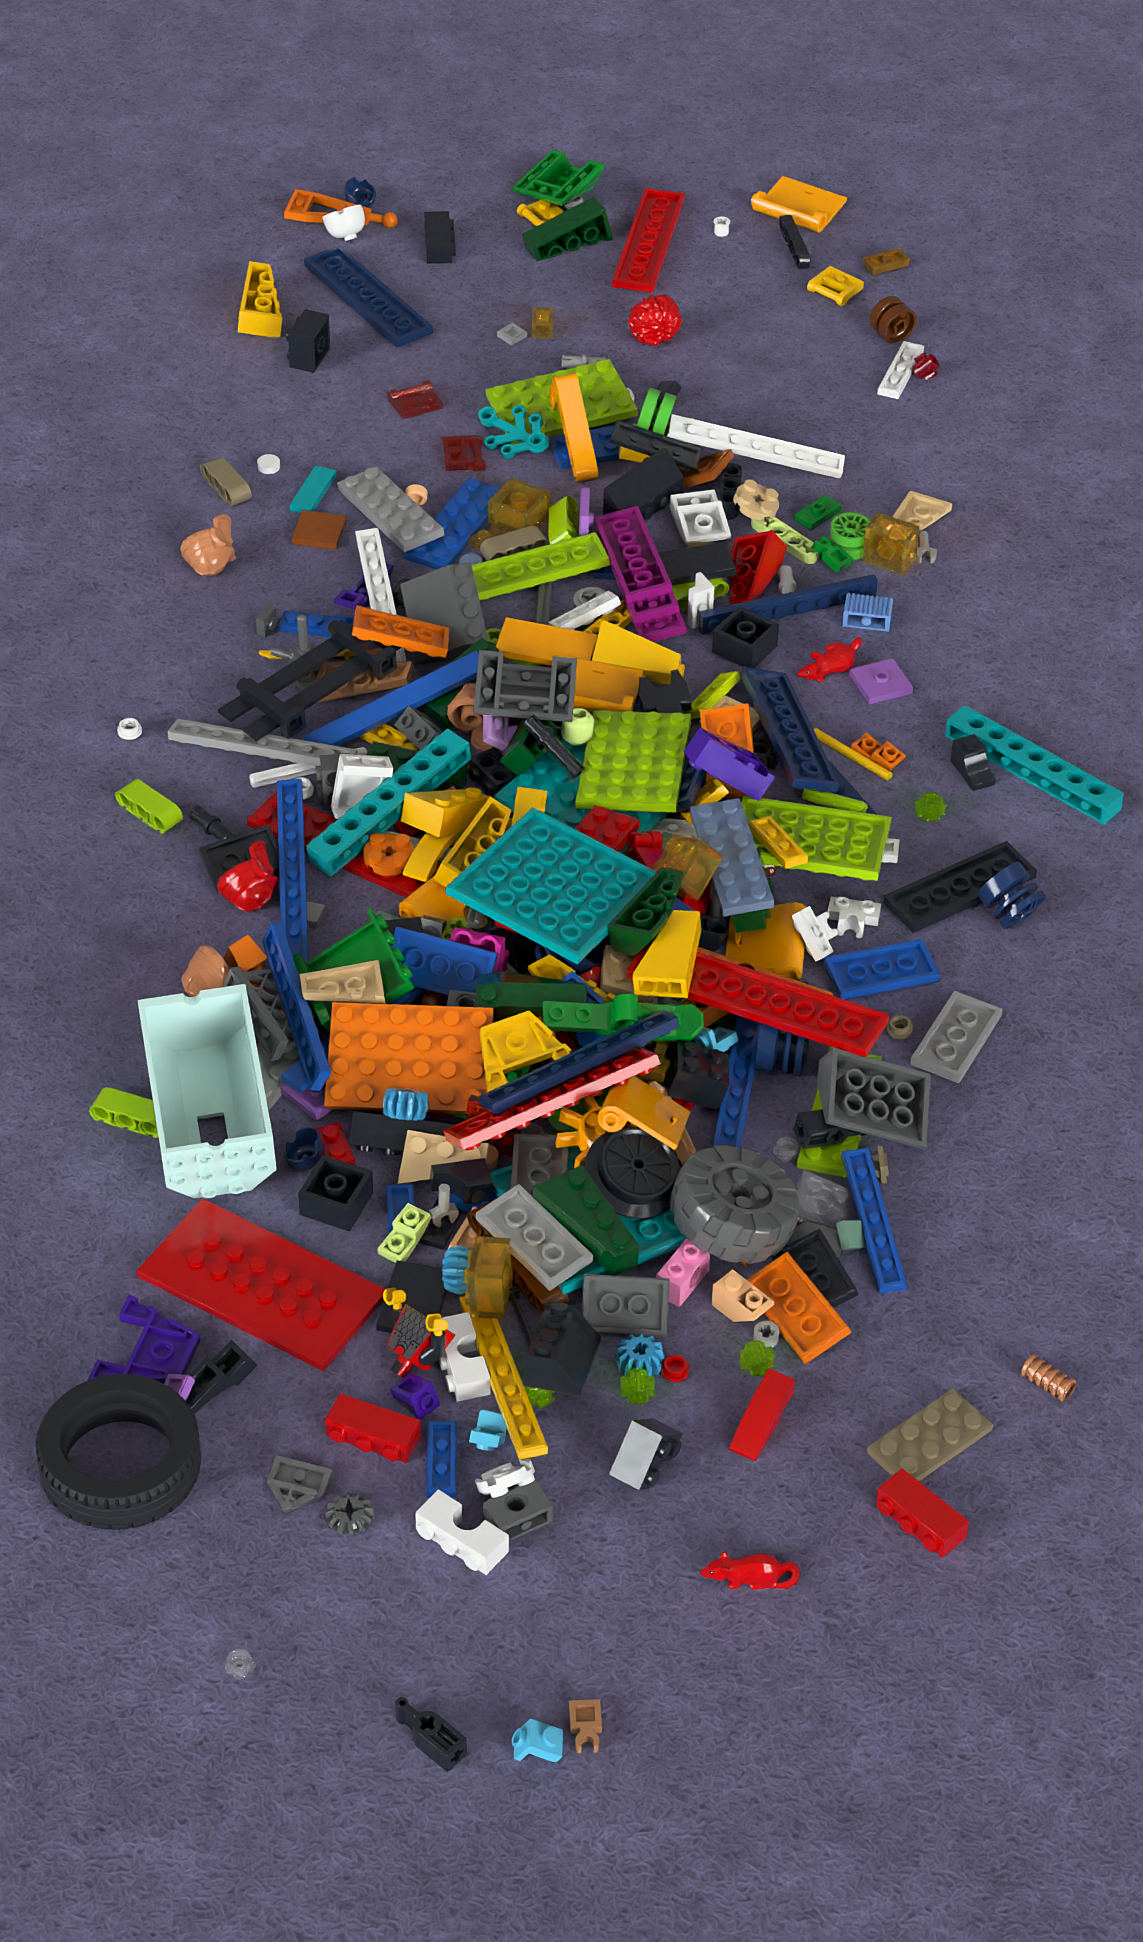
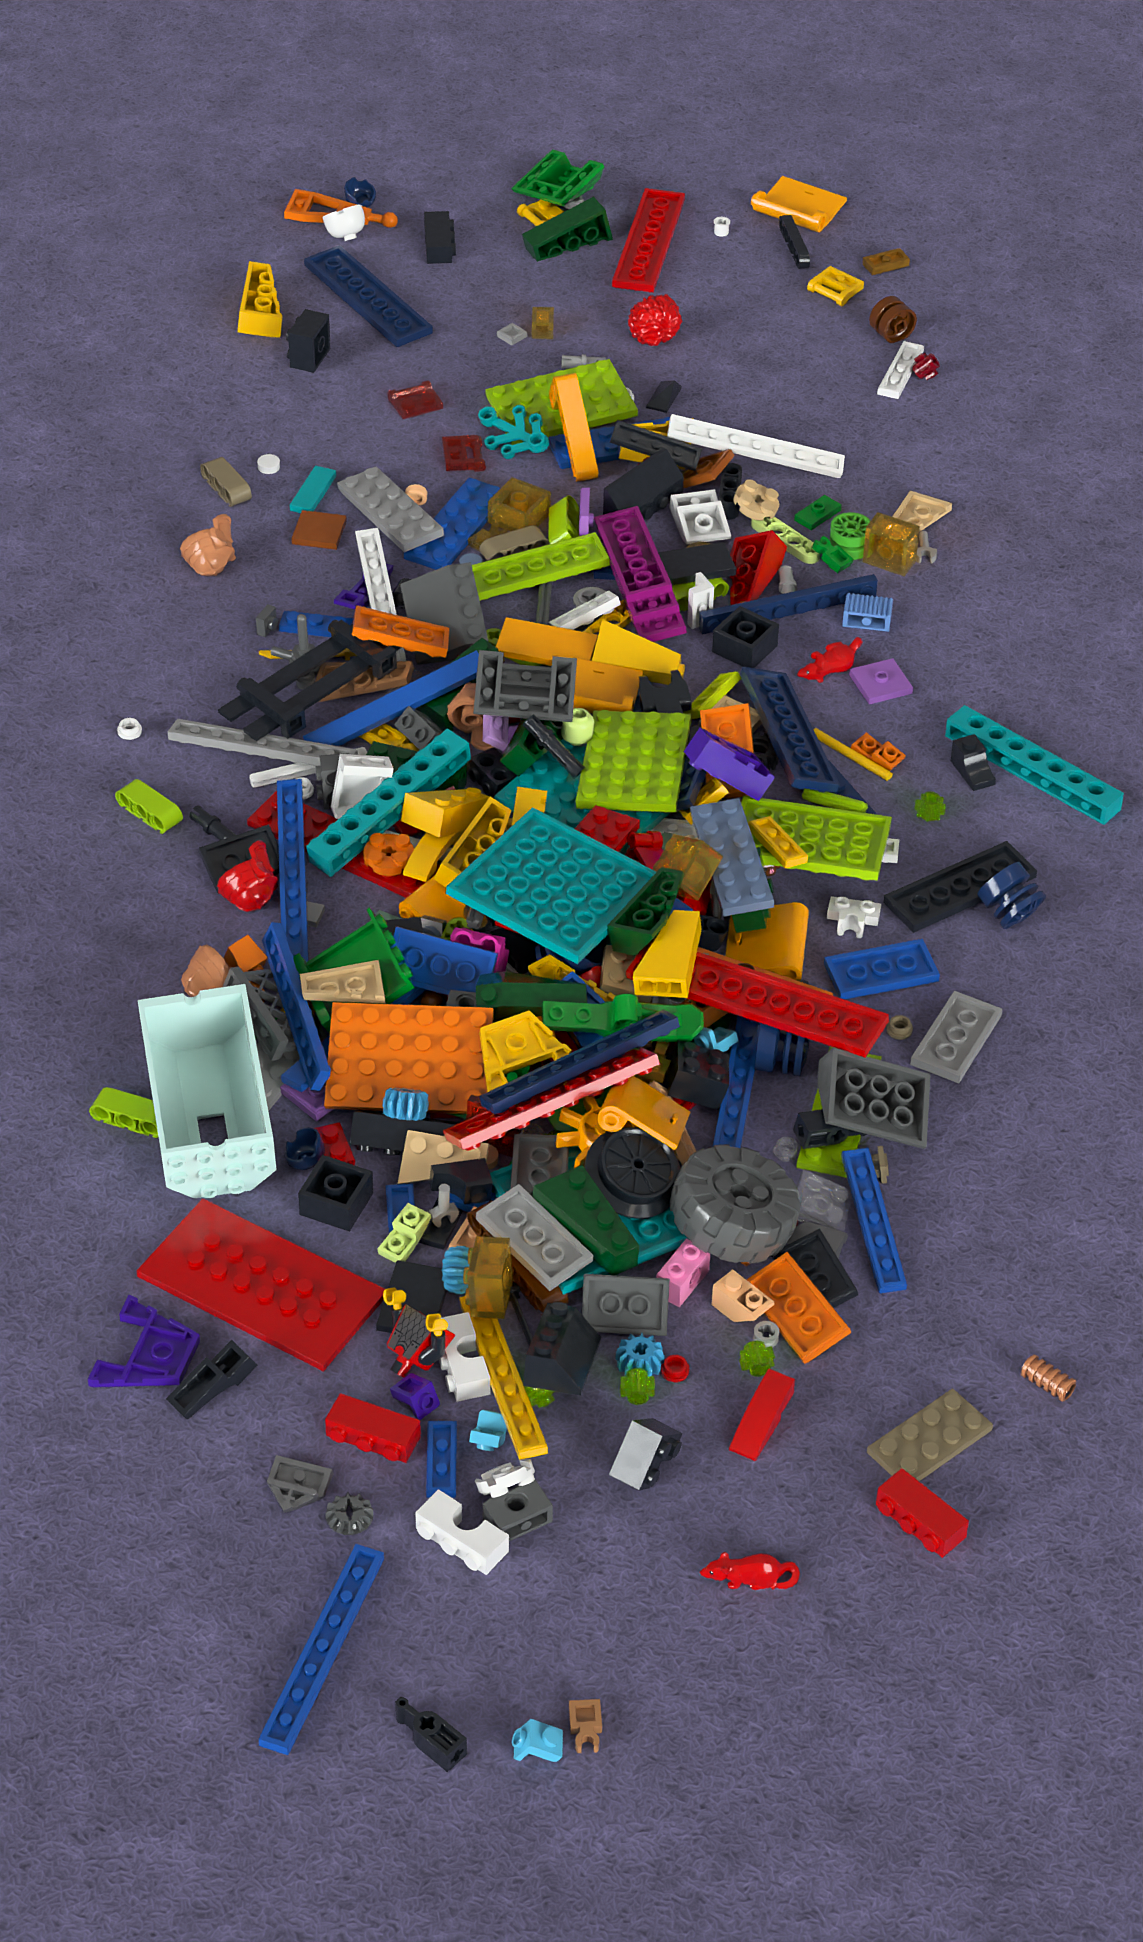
(129, 1501): black tyre -> none
(180, 1383): medium lavender tile -> none
(239, 1656): clear plate -> none
(321, 1650): none -> blue plate
(656, 411): bright green wheel -> none
(814, 932): white plate -> none
(850, 1235): sand green tile -> none

